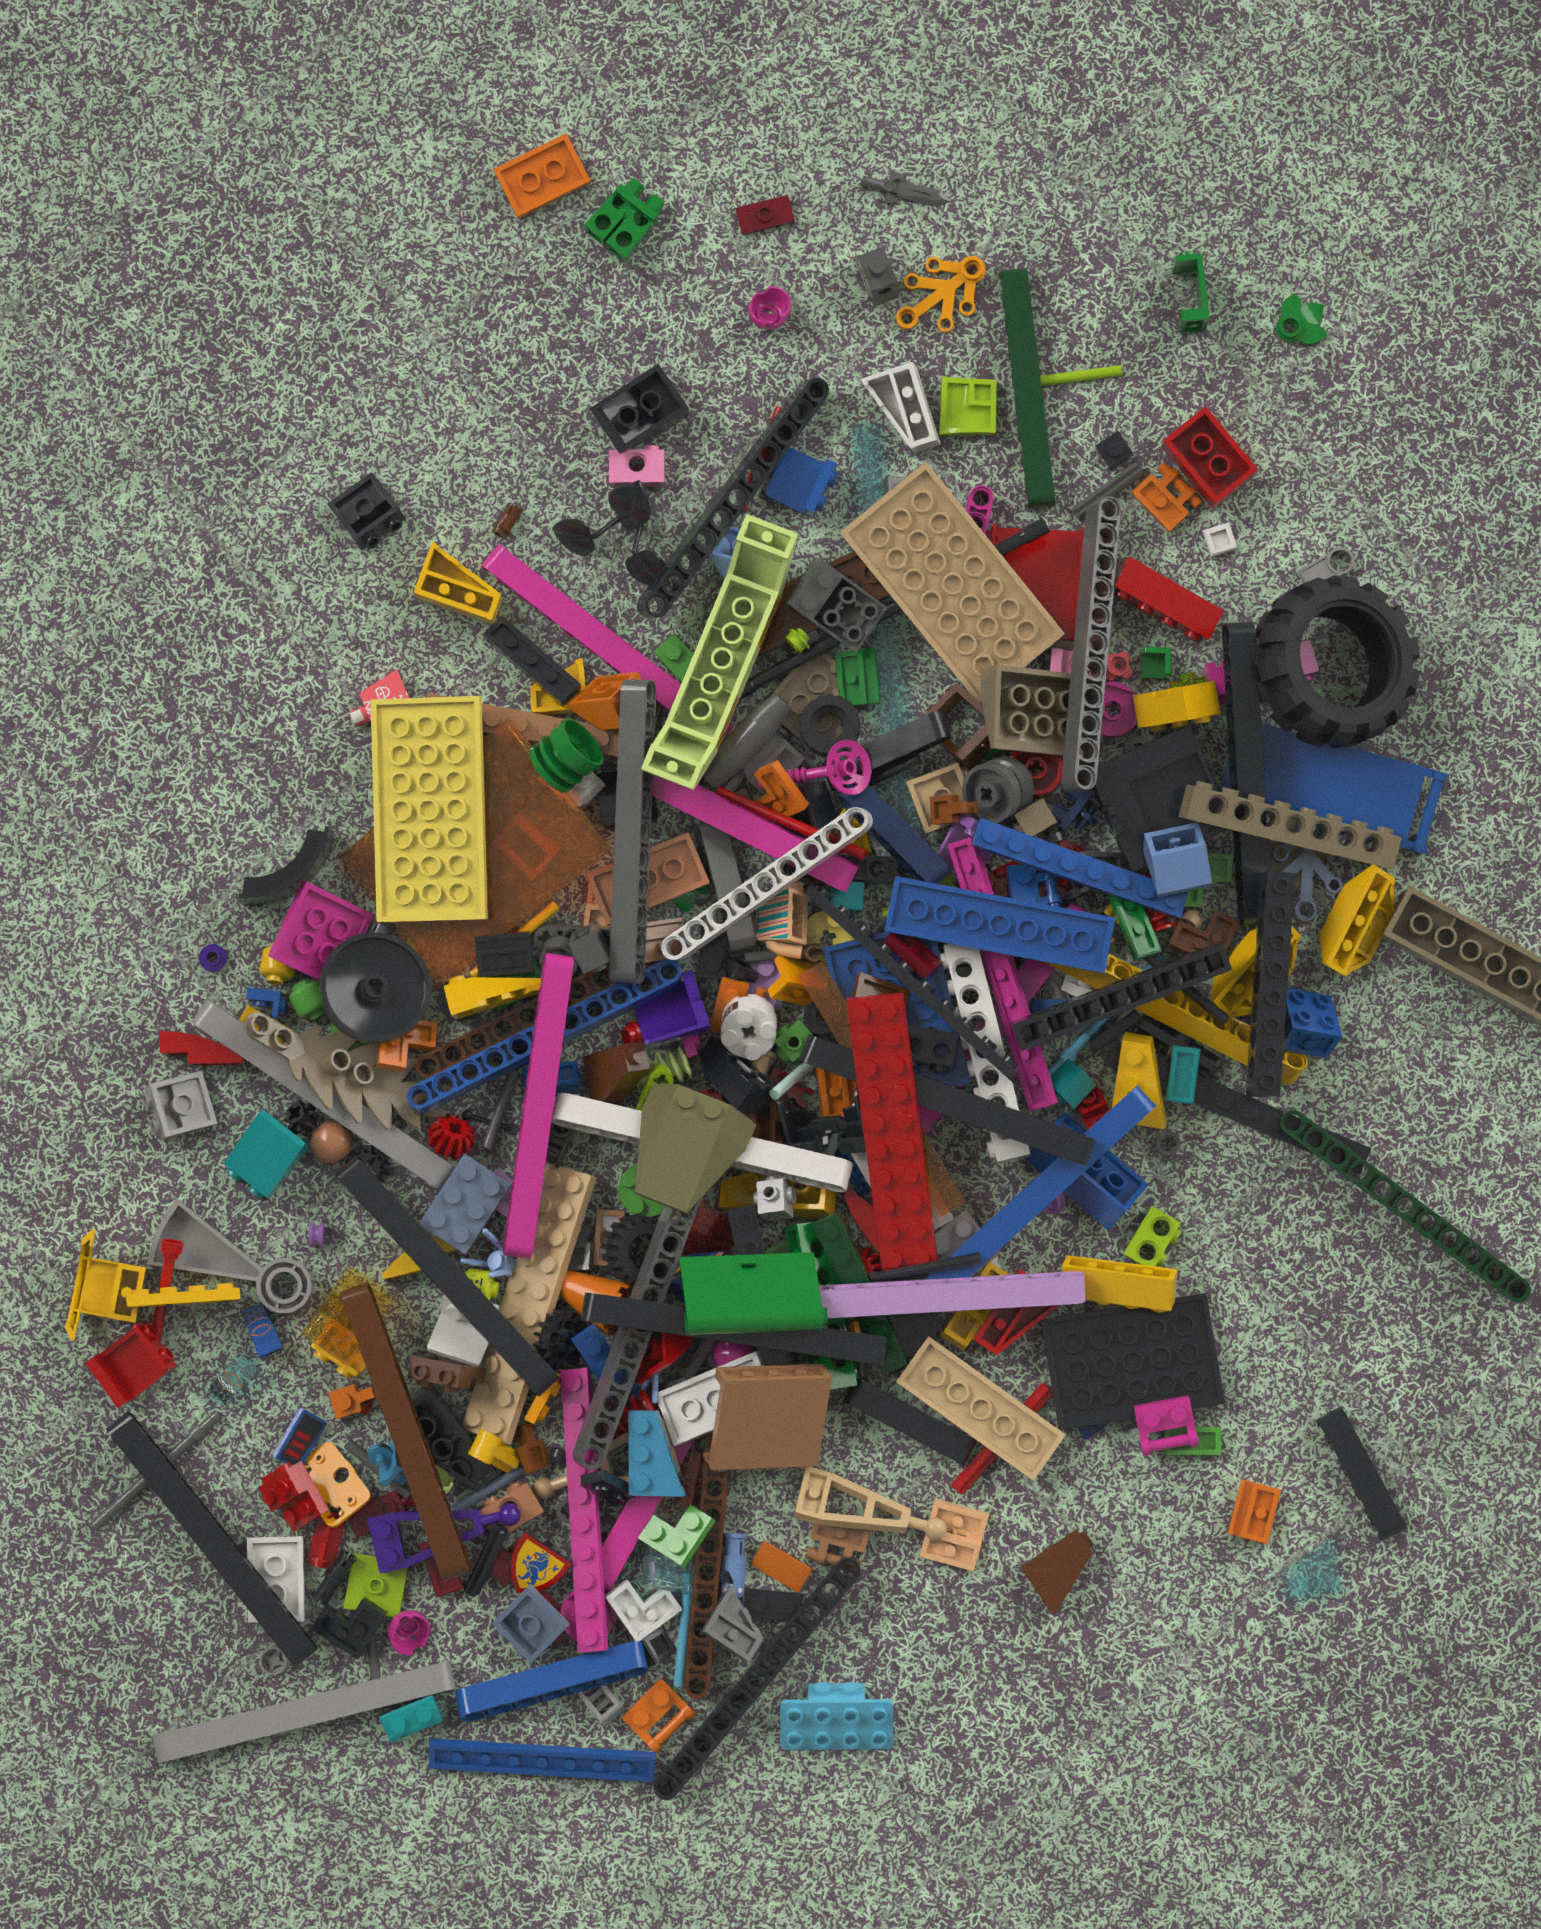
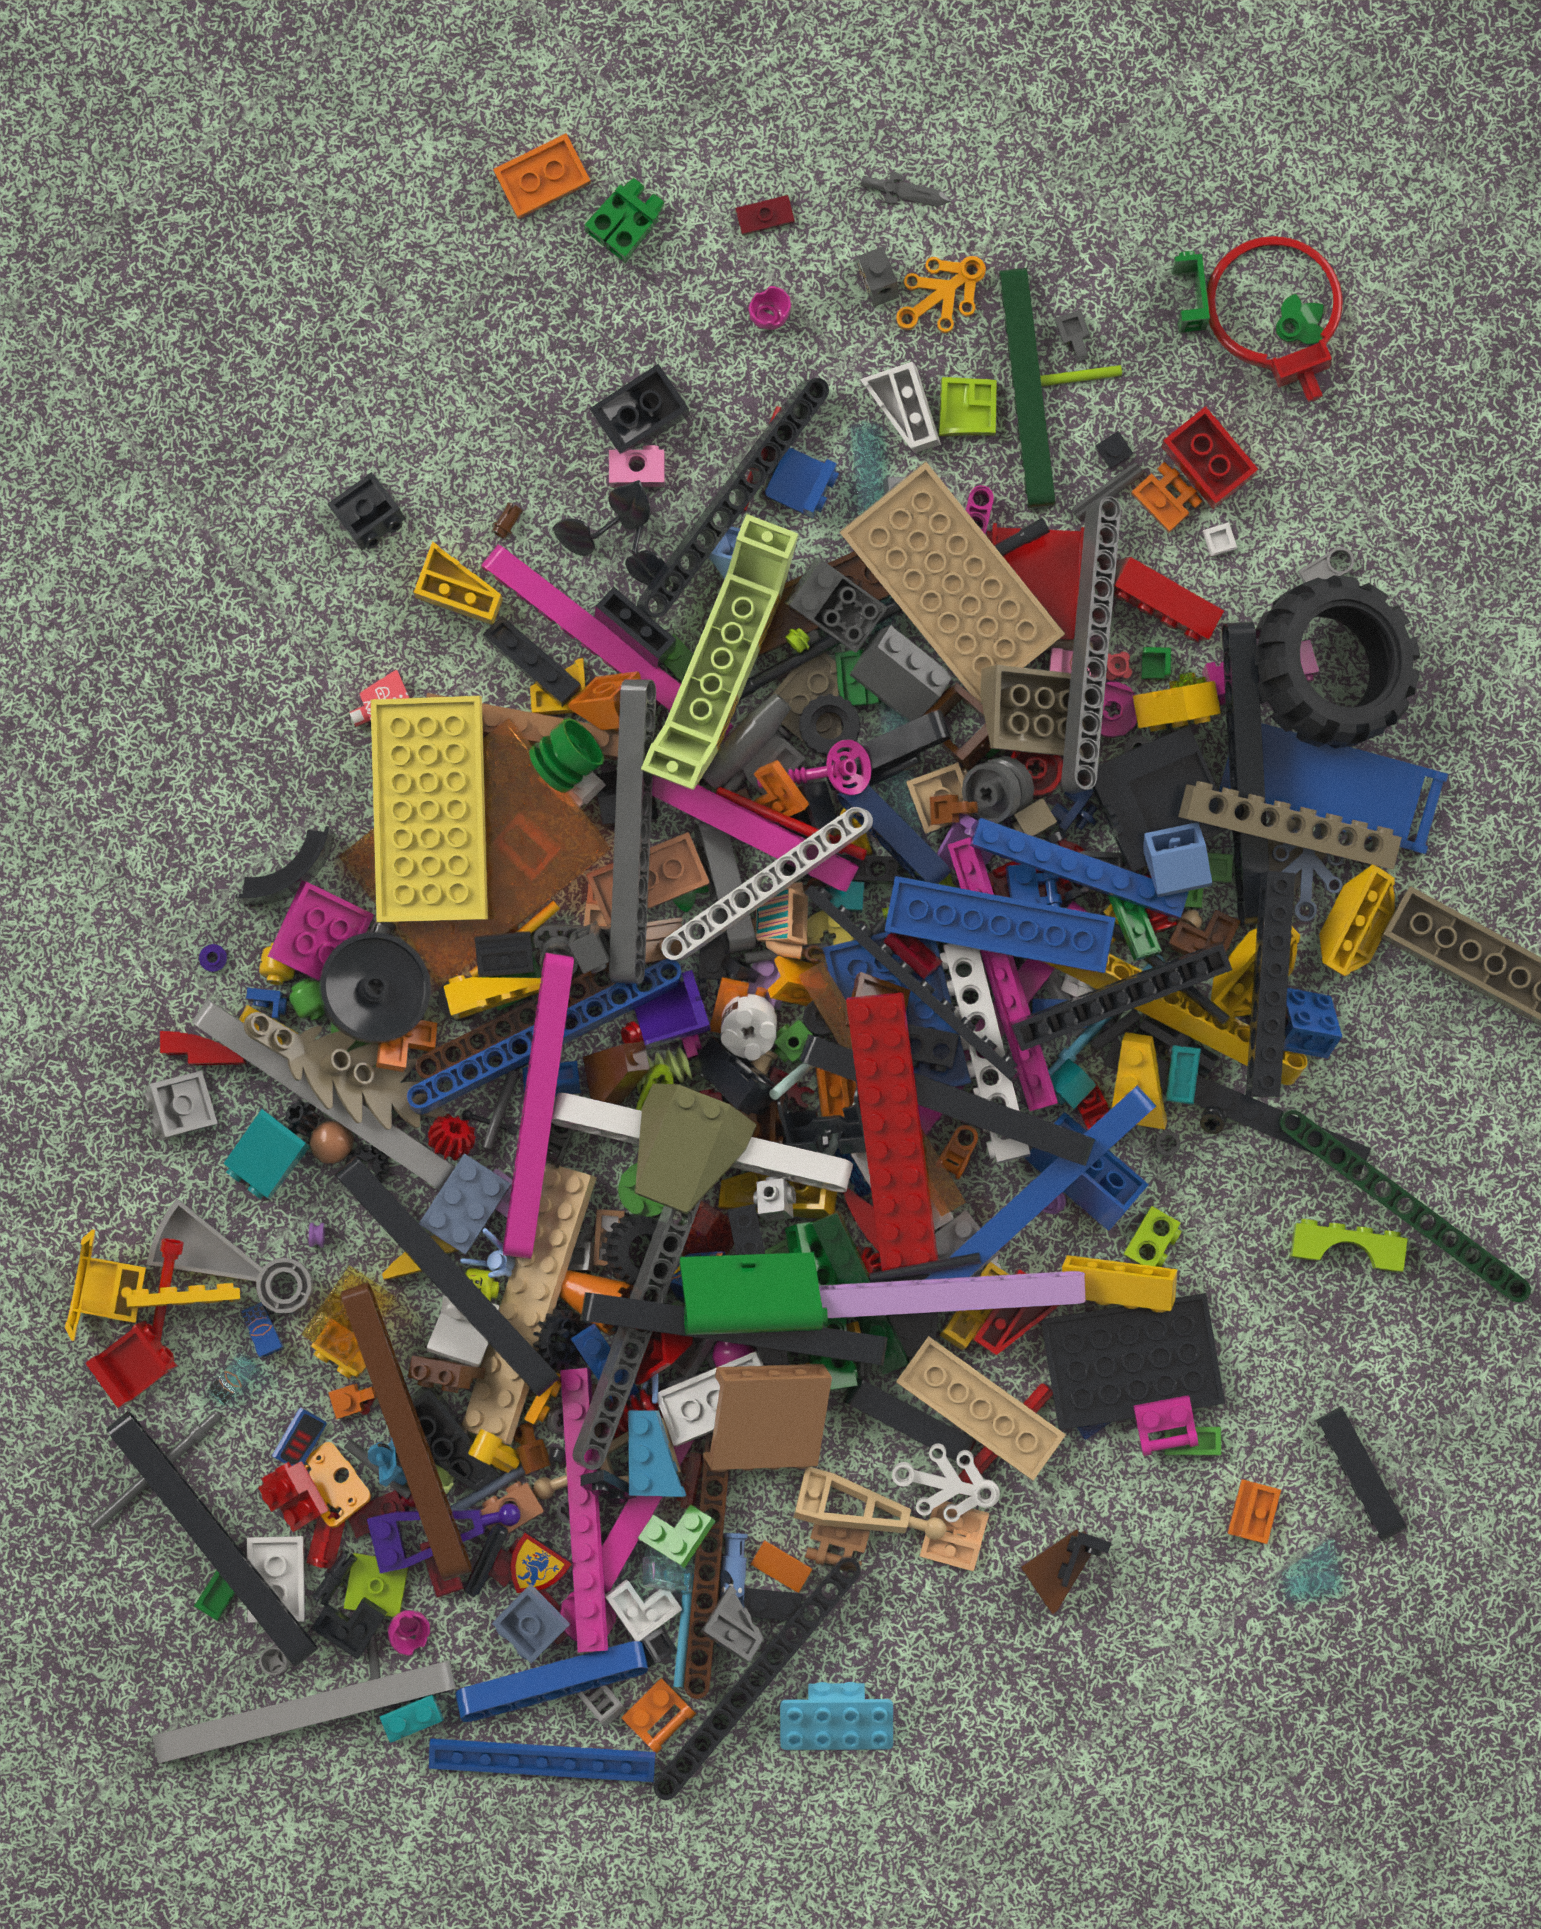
(215, 1597): none -> green tile
(551, 1421): none -> dark grey bush
(635, 627): none -> black brick
(900, 674): none -> dark grey slope
(950, 1485): none -> white plant
(958, 1153): none -> orange piece
(1073, 331): none -> dark grey plate
(1093, 1546): none -> black bracket
(1209, 1126): none -> black bush
(1294, 366): none -> red brick
(1385, 1251): none -> lime arch

